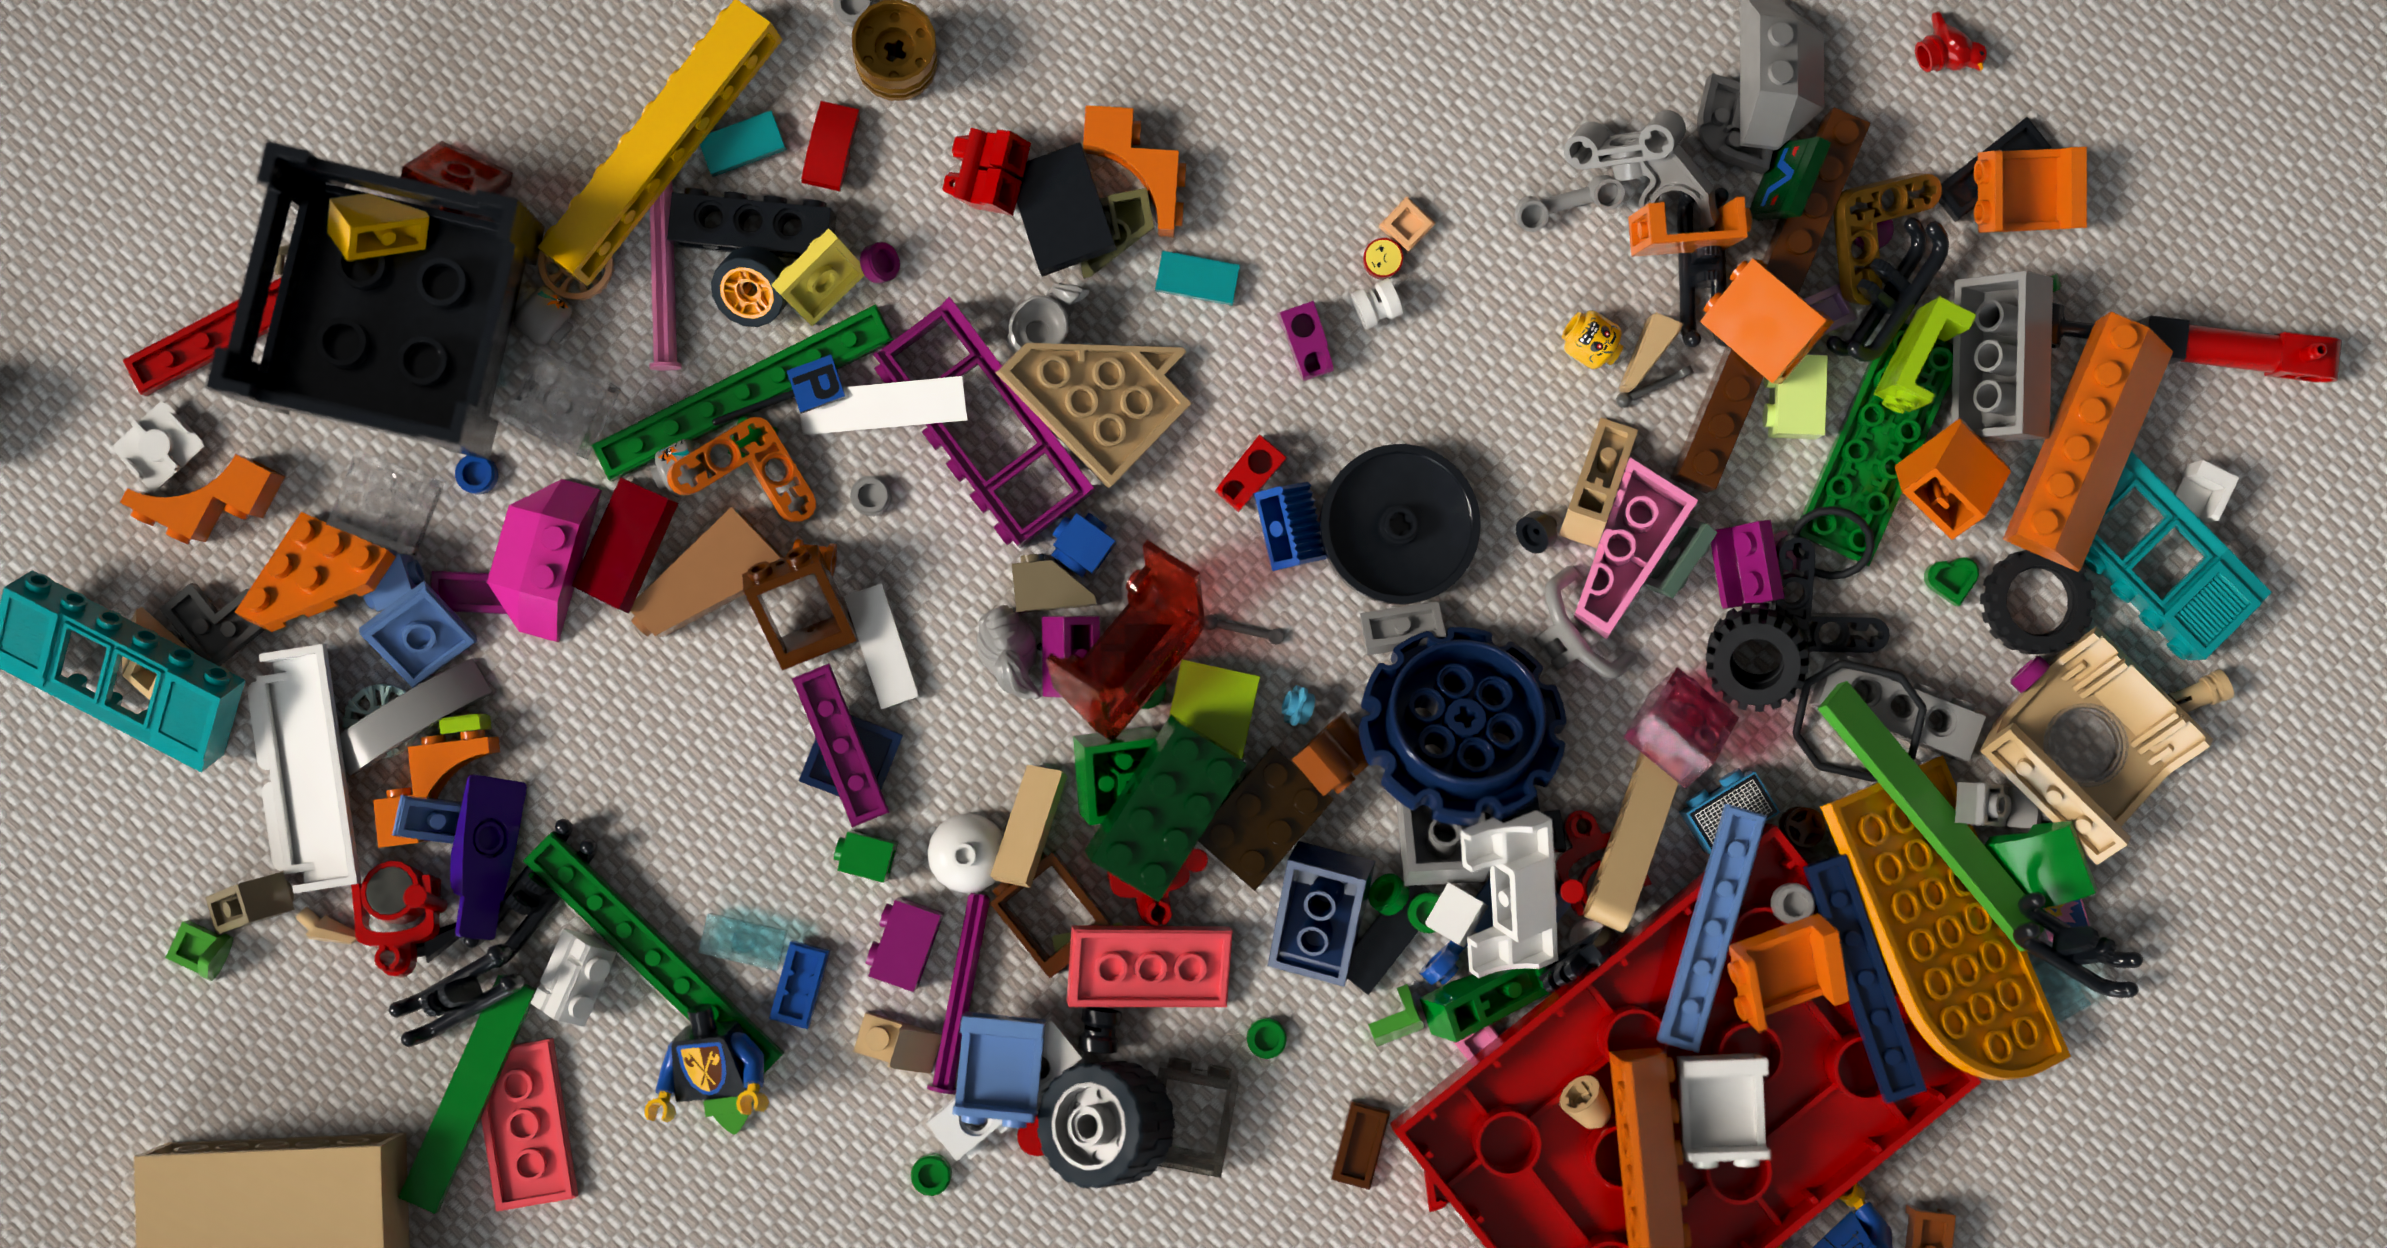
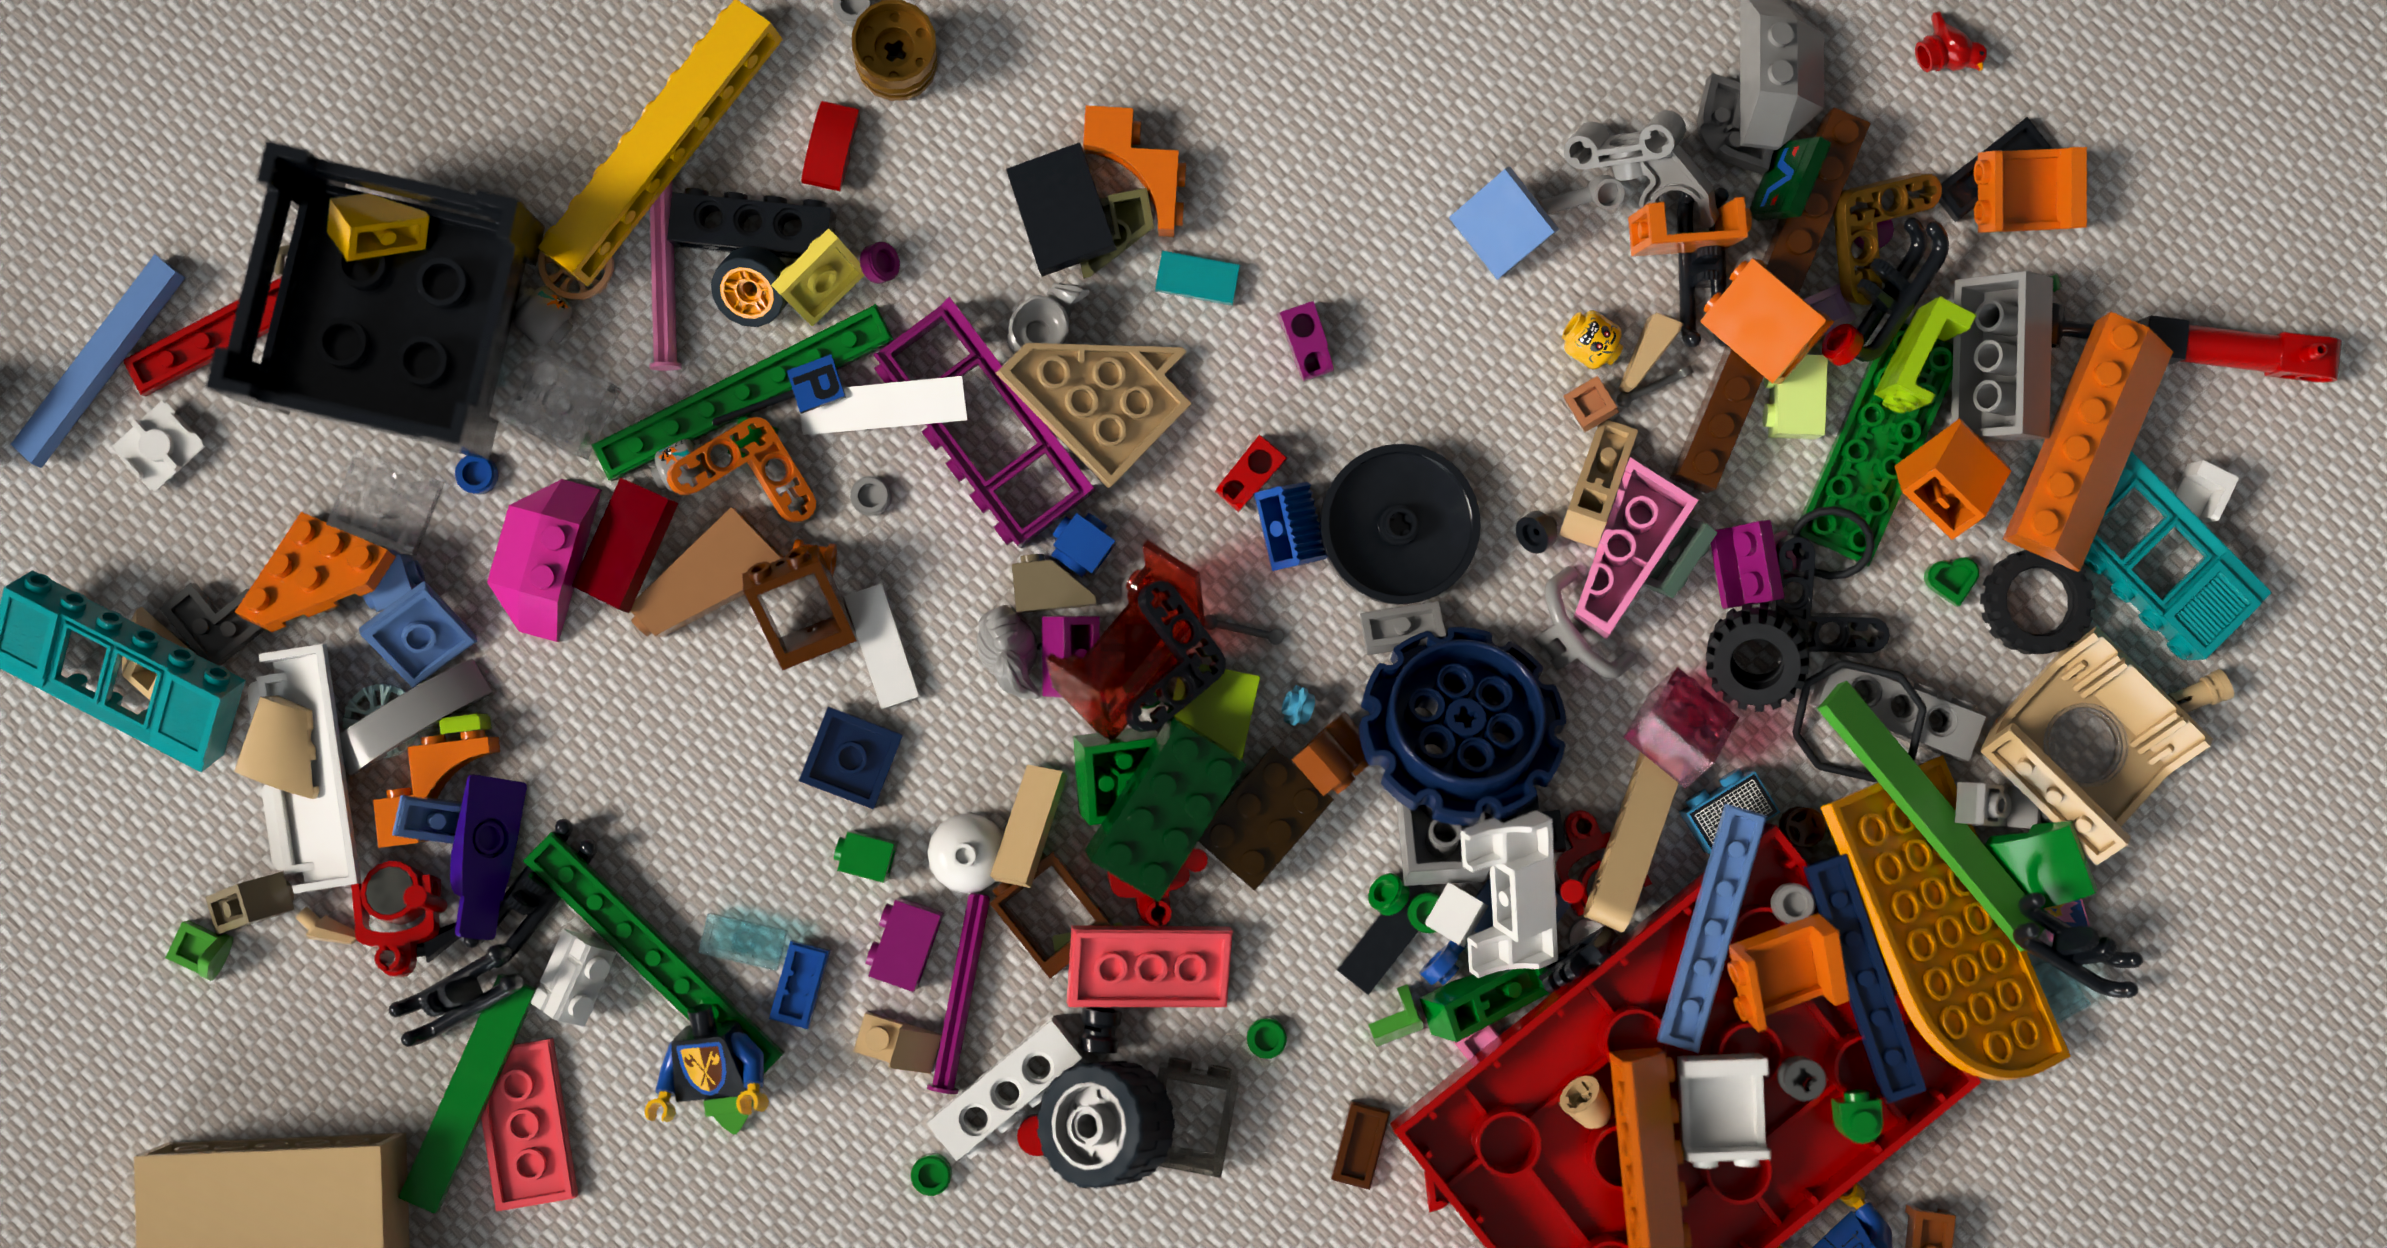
(97, 361): none -> medium blue tile
(240, 490): orange arch -> none
(280, 747): none -> tan slope
(457, 170): clear red tile -> none
(466, 592): magenta tile -> none
(742, 143): teal tile -> none
(840, 745): magenta tile -> none
(988, 170): red hips -> none
(999, 1069): medium blue panel -> none
(1187, 666): none -> black beam
(1320, 912): dark blue slope -> none
(1377, 303): white wheel -> none
(1382, 258): light yellow tile -> none
(1407, 225): light nougat tile -> none
(1503, 223): none -> medium blue tile
(1591, 404): none -> nougat plate
(1793, 1074): none -> dark grey wheel
(1842, 344): none -> red tile
(1858, 1115): none -> green plate
(2029, 673): magenta tile -> none

